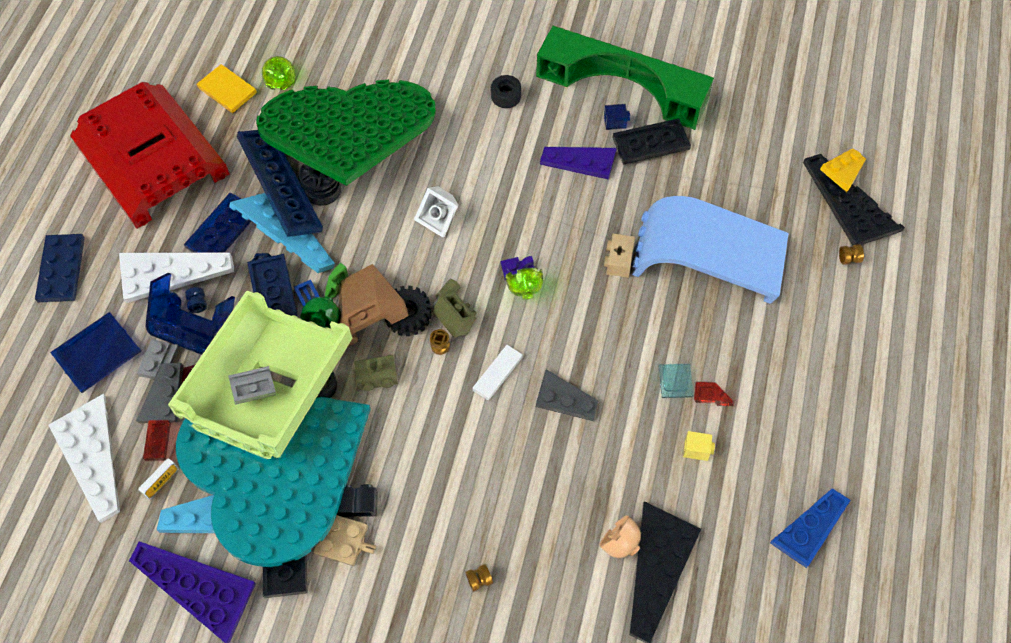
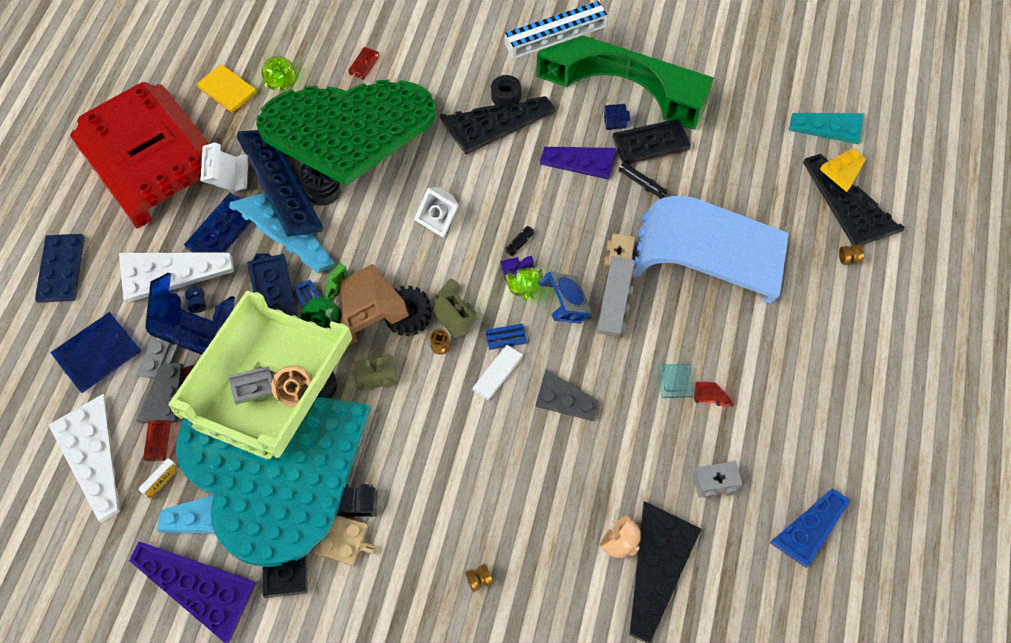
(224, 169): none -> white panel
(291, 384): none -> light nougat cylinder
(363, 63): none -> clear red plate
(493, 122): none -> black wing
(506, 333): none -> blue tile
(519, 240): none -> black axle
(555, 29): none -> white brick
(573, 302): none -> blue panel
(615, 297): none -> light grey brick
(649, 184): none -> black pin
(698, 446): light yellow brick -> none
(726, 473): none -> light grey brick
(834, 126): none -> teal wing

